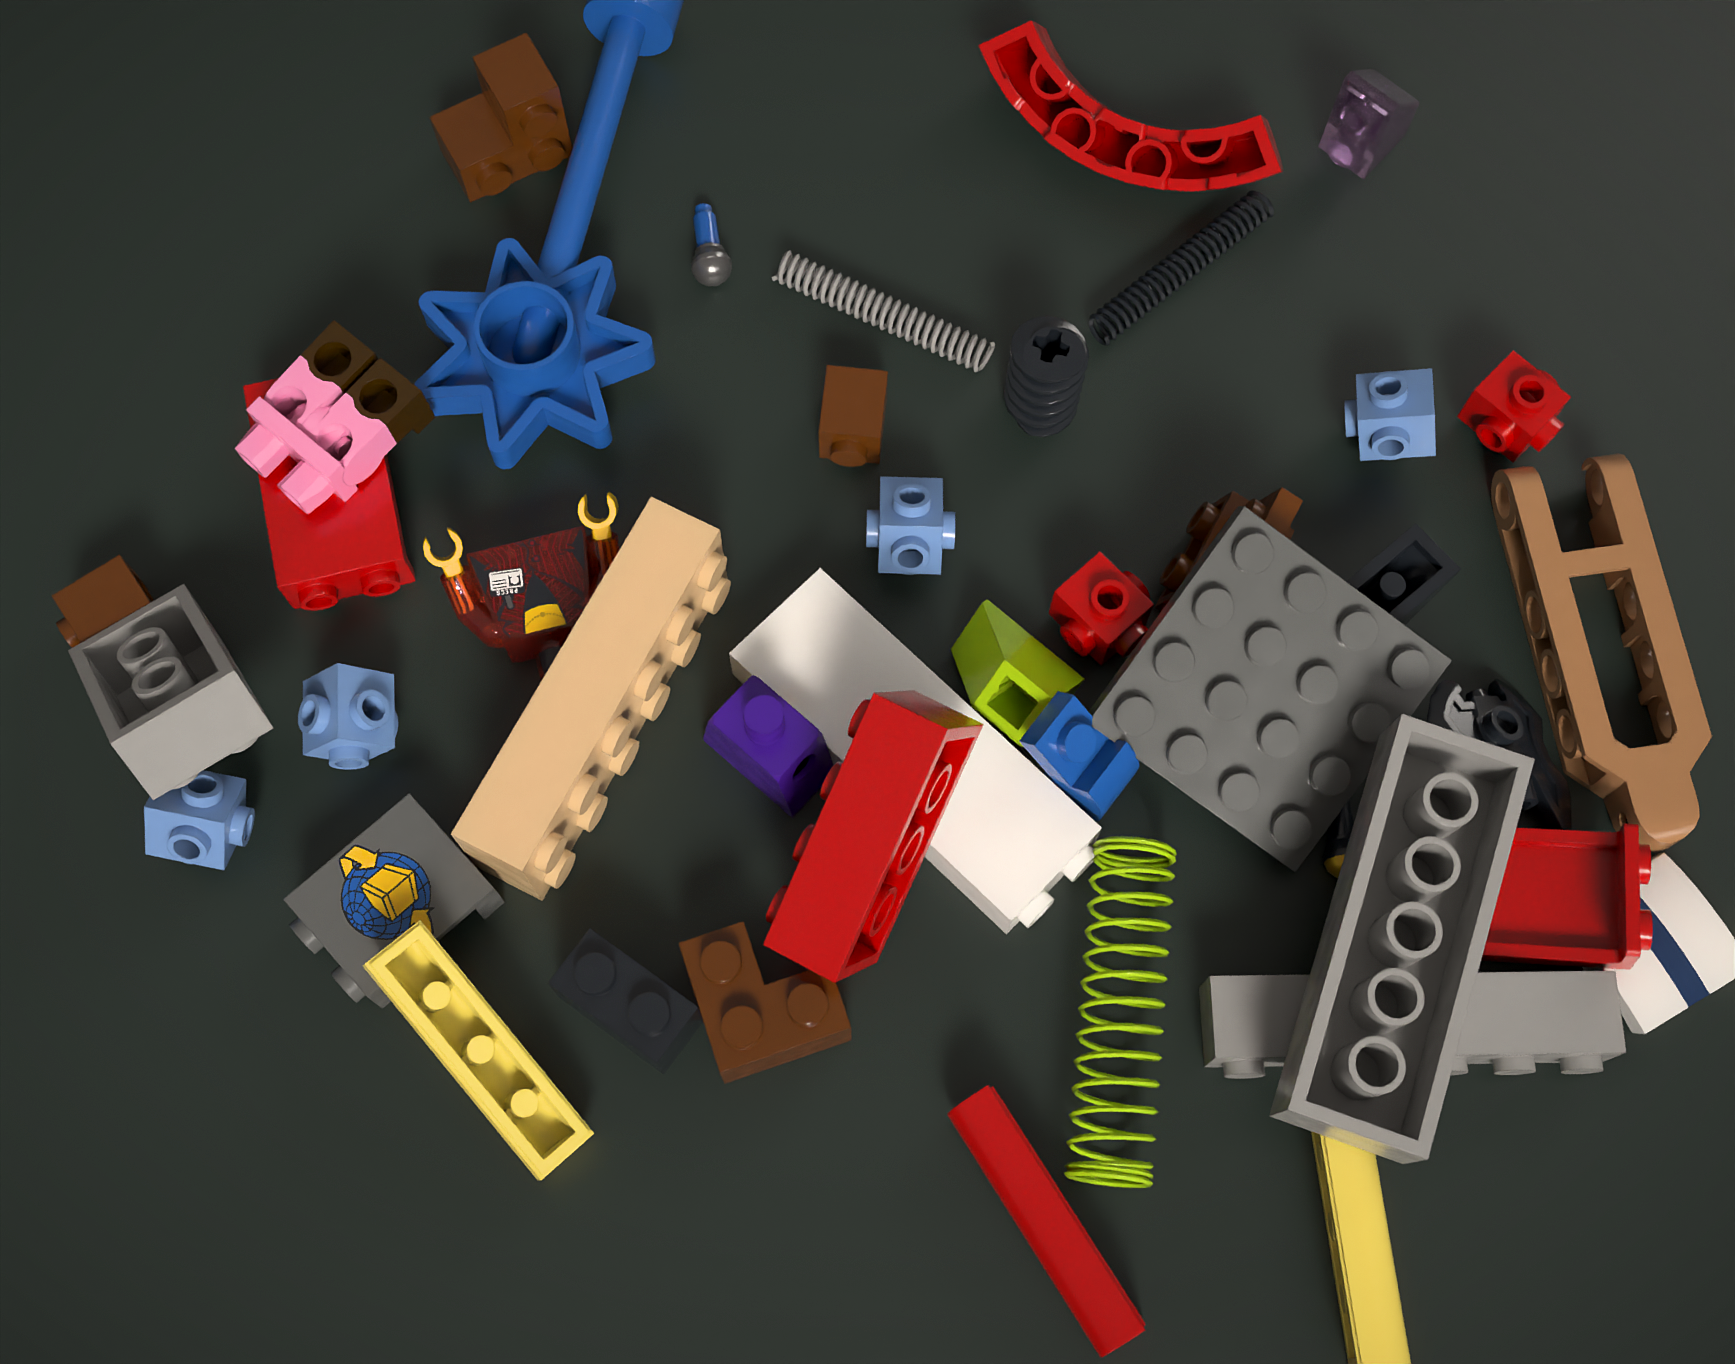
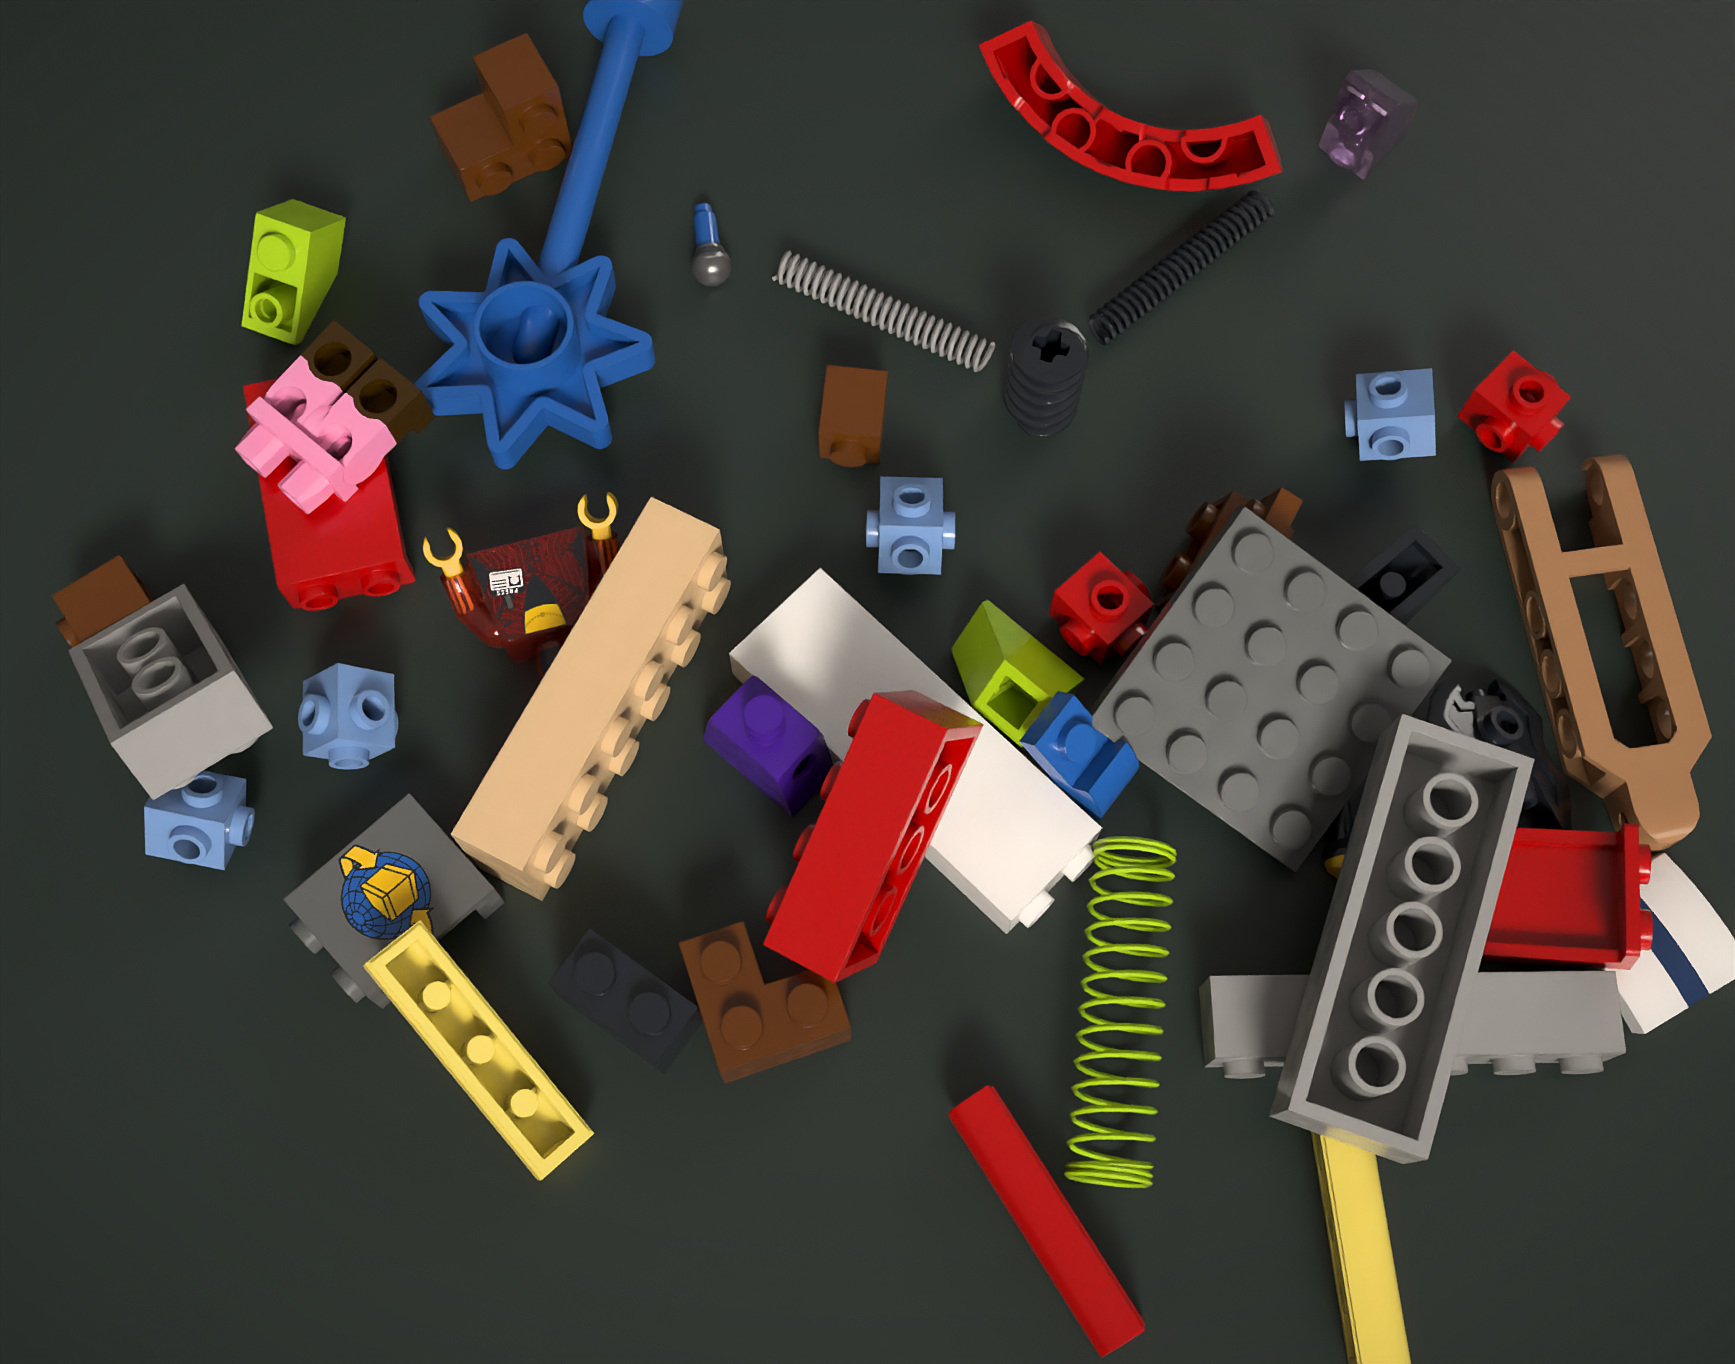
(291, 268): none -> lime slope

